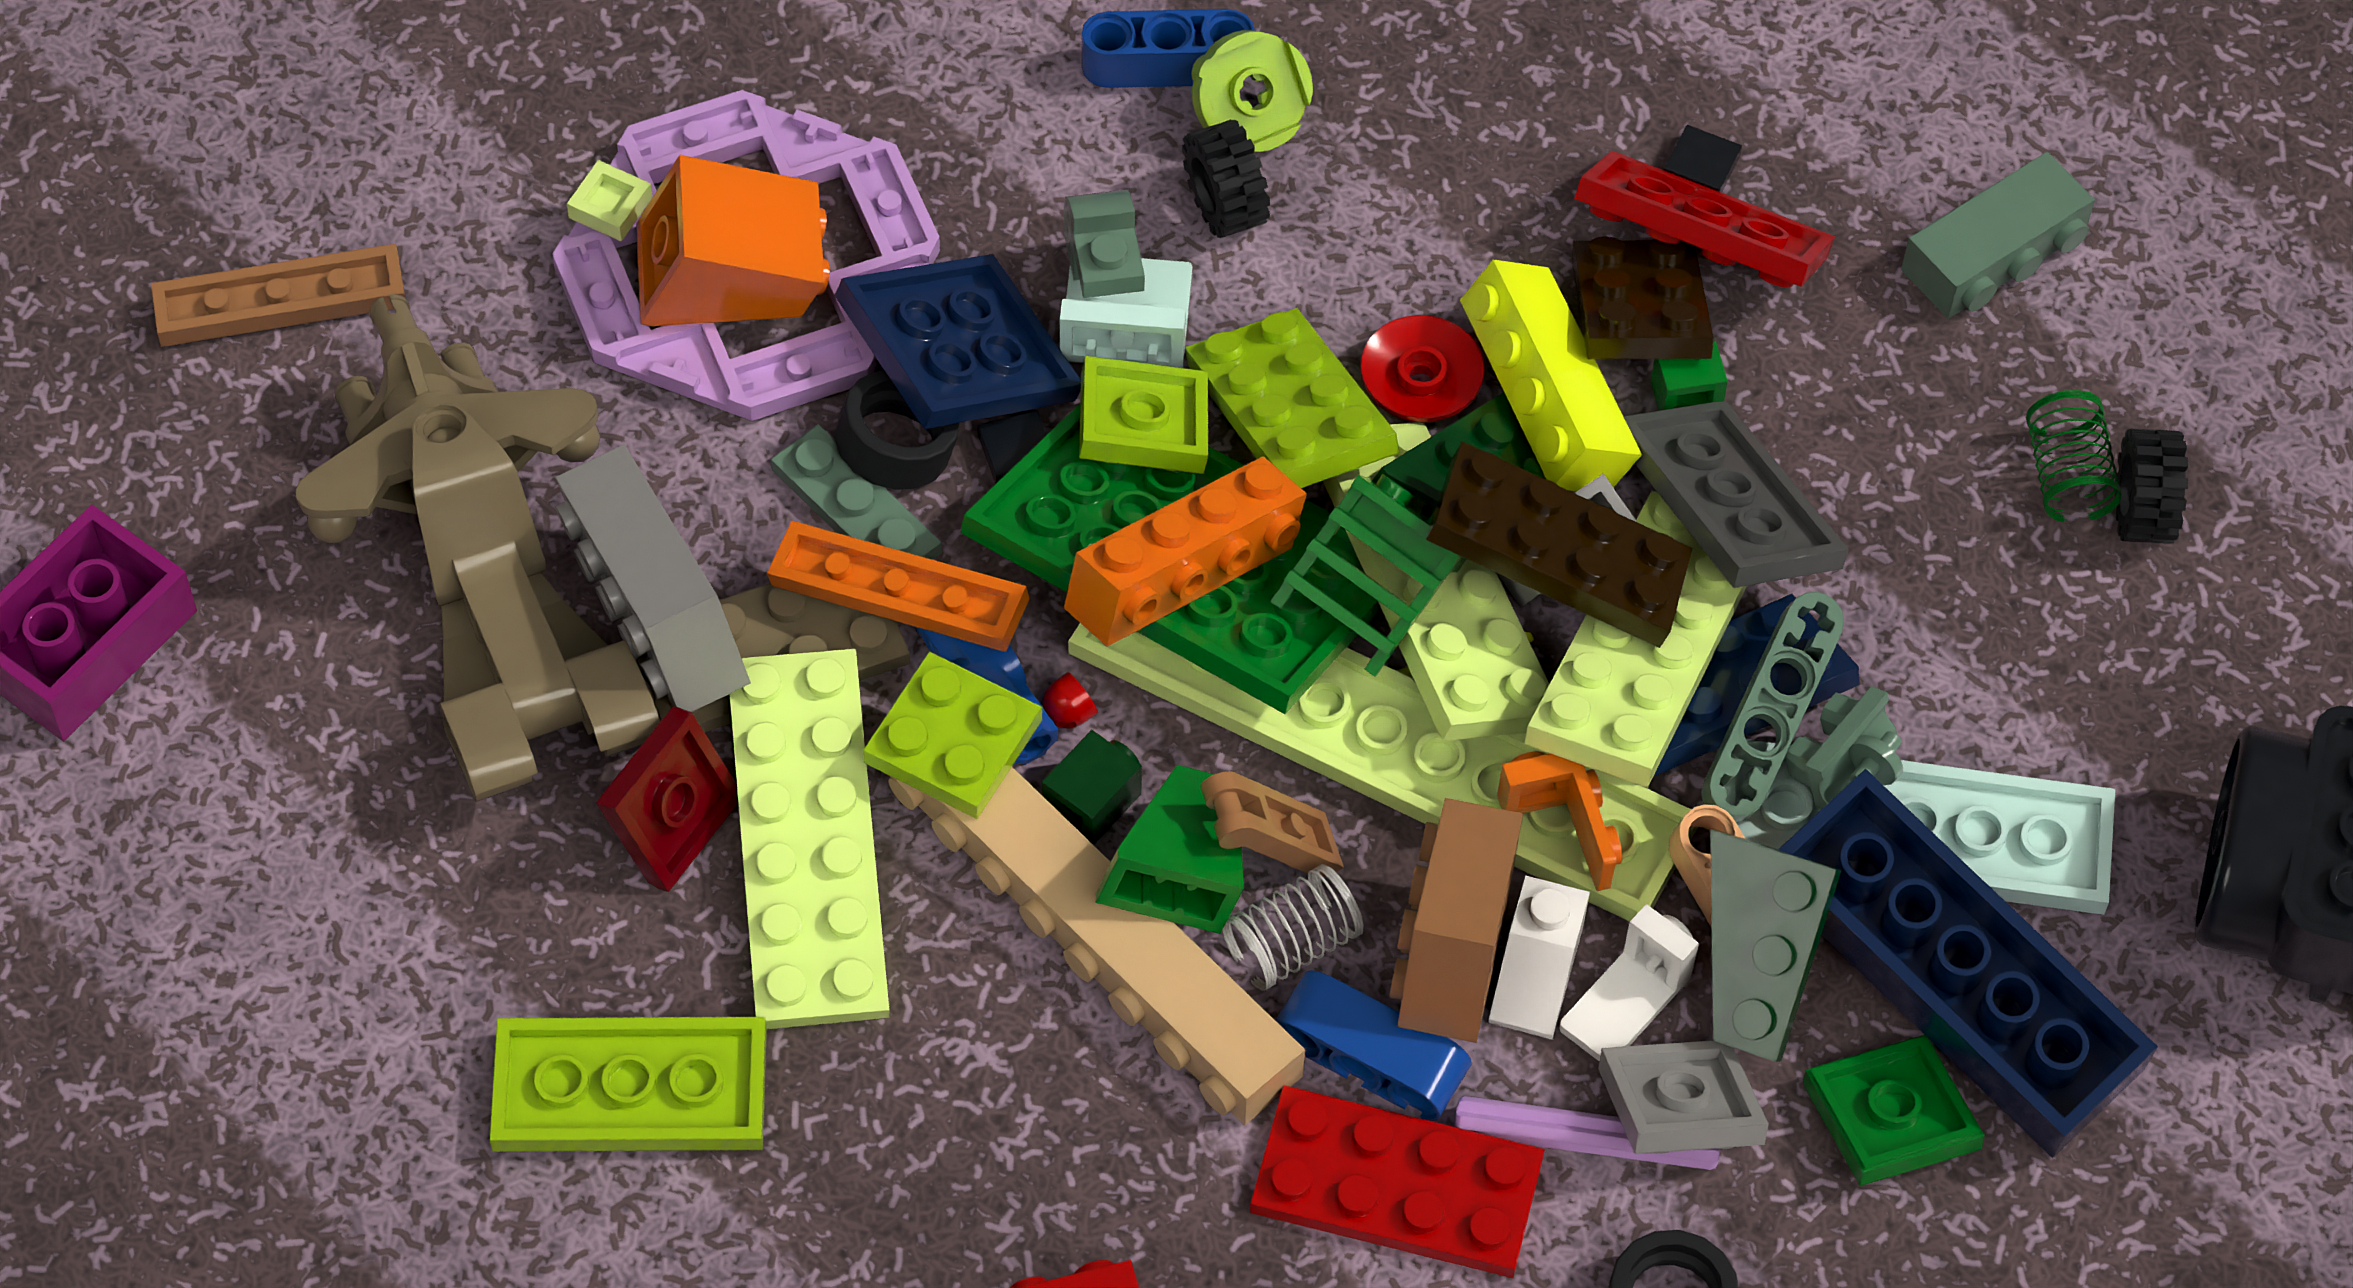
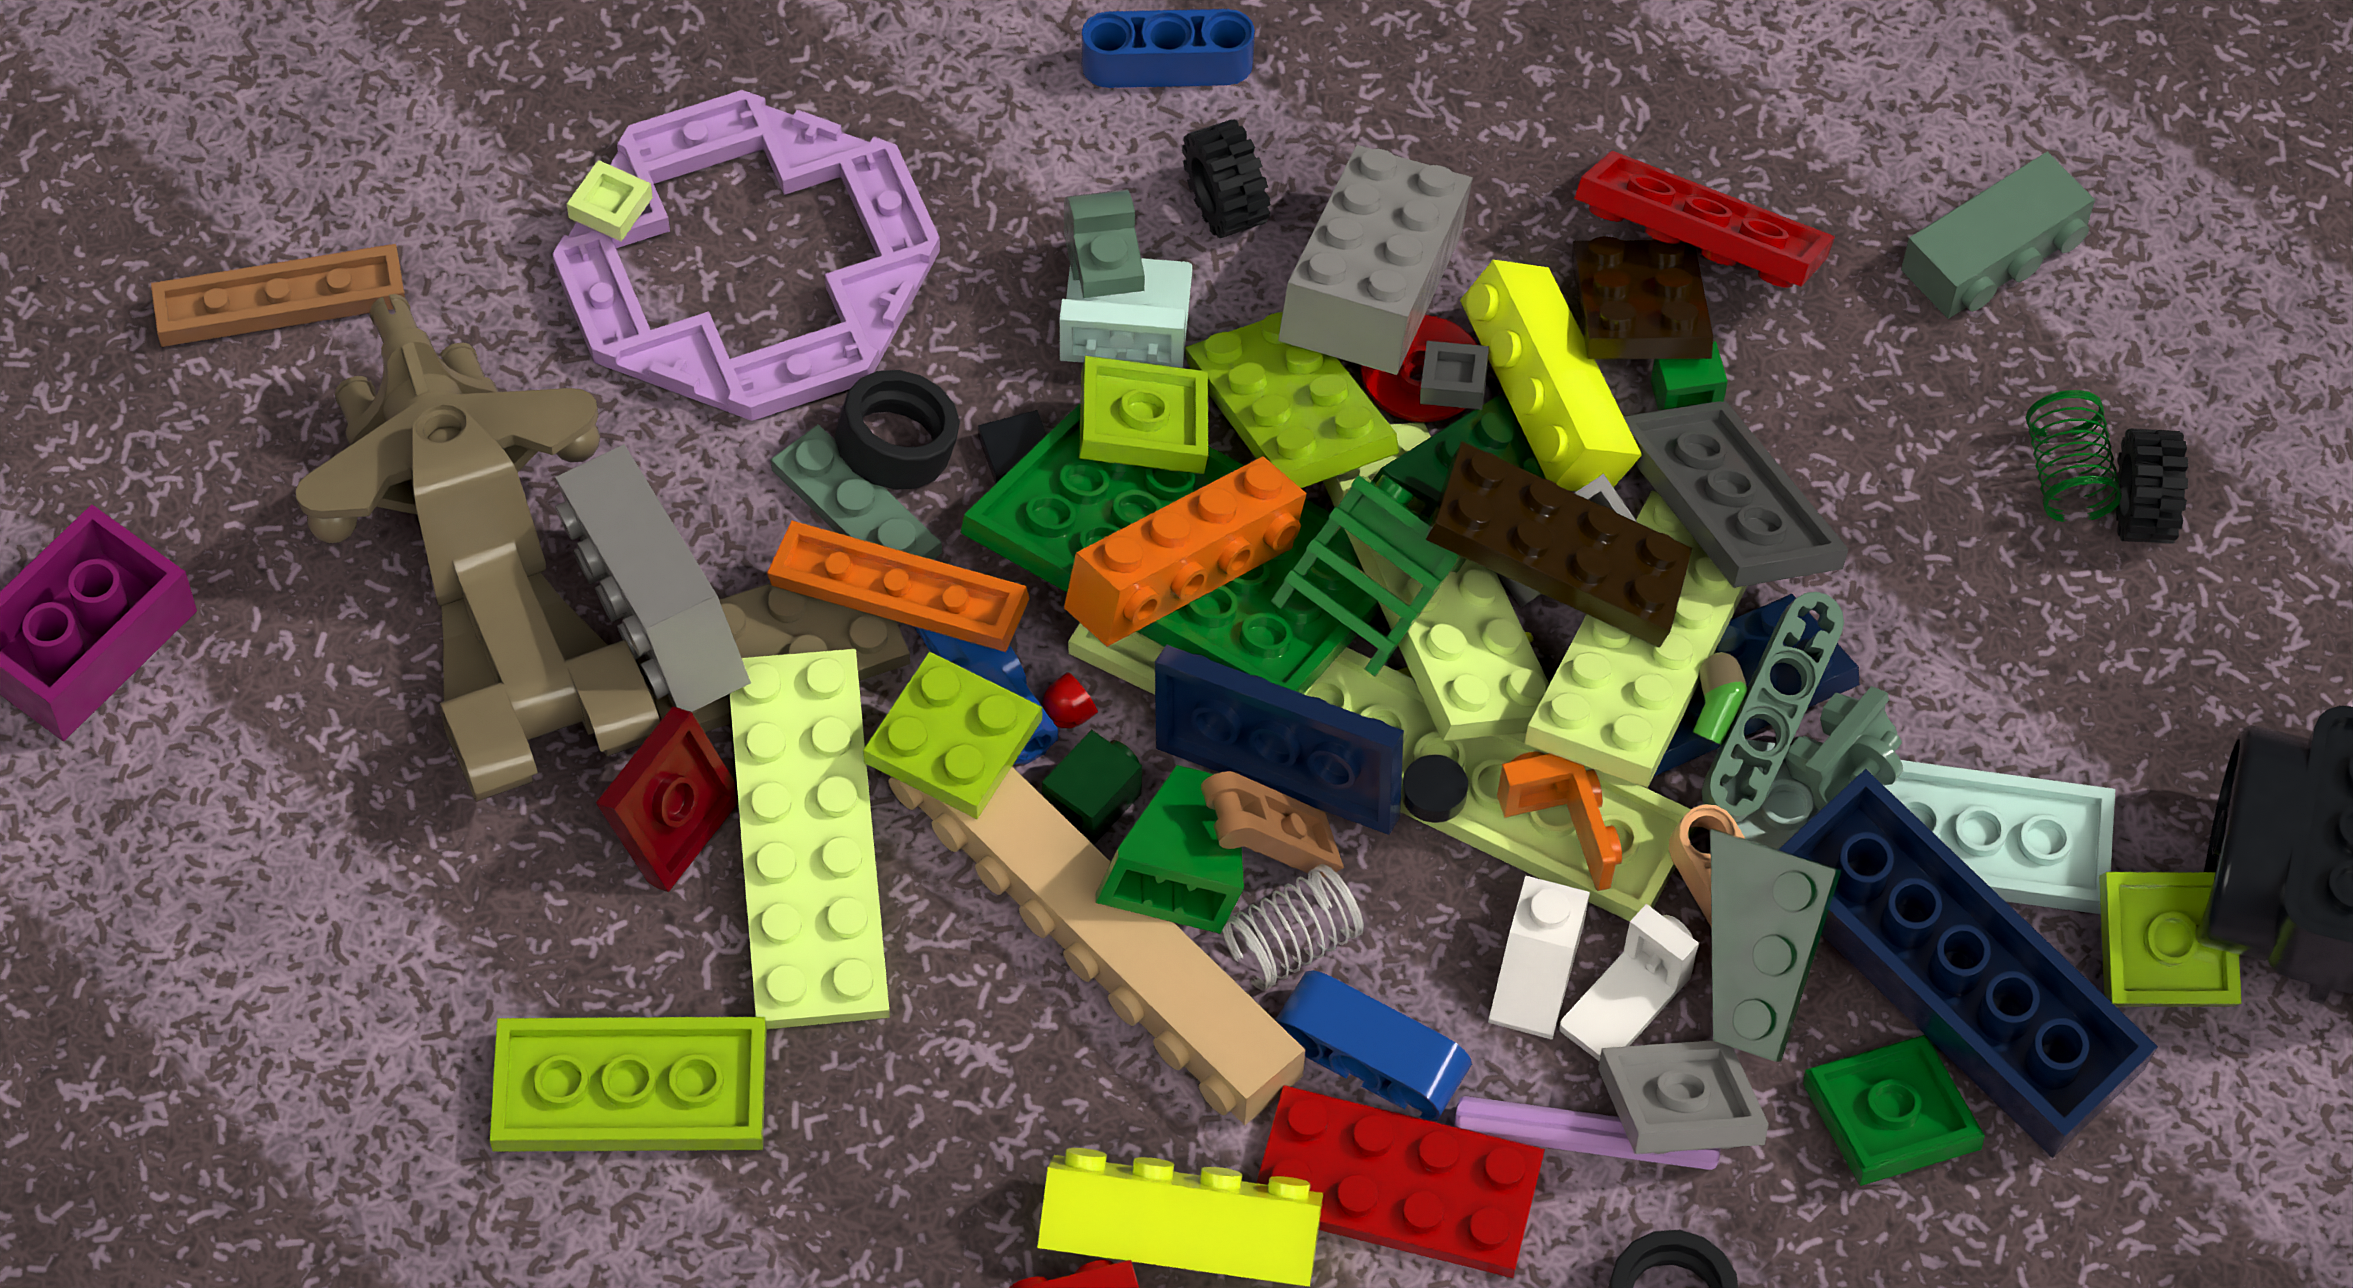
(729, 246): orange slope -> none
(958, 340): dark blue plate -> none
(1180, 1218): none -> neon yellow brick
(1262, 57): lime plate -> none
(1279, 738): none -> dark blue plate
(1375, 259): none -> light grey brick
(1434, 788): none -> black tile
(1454, 375): none -> dark grey plate
(1457, 919): medium nougat brick -> none
(1704, 158): black tile -> none
(1723, 693): none -> bright green arm
(2153, 944): none -> lime plate

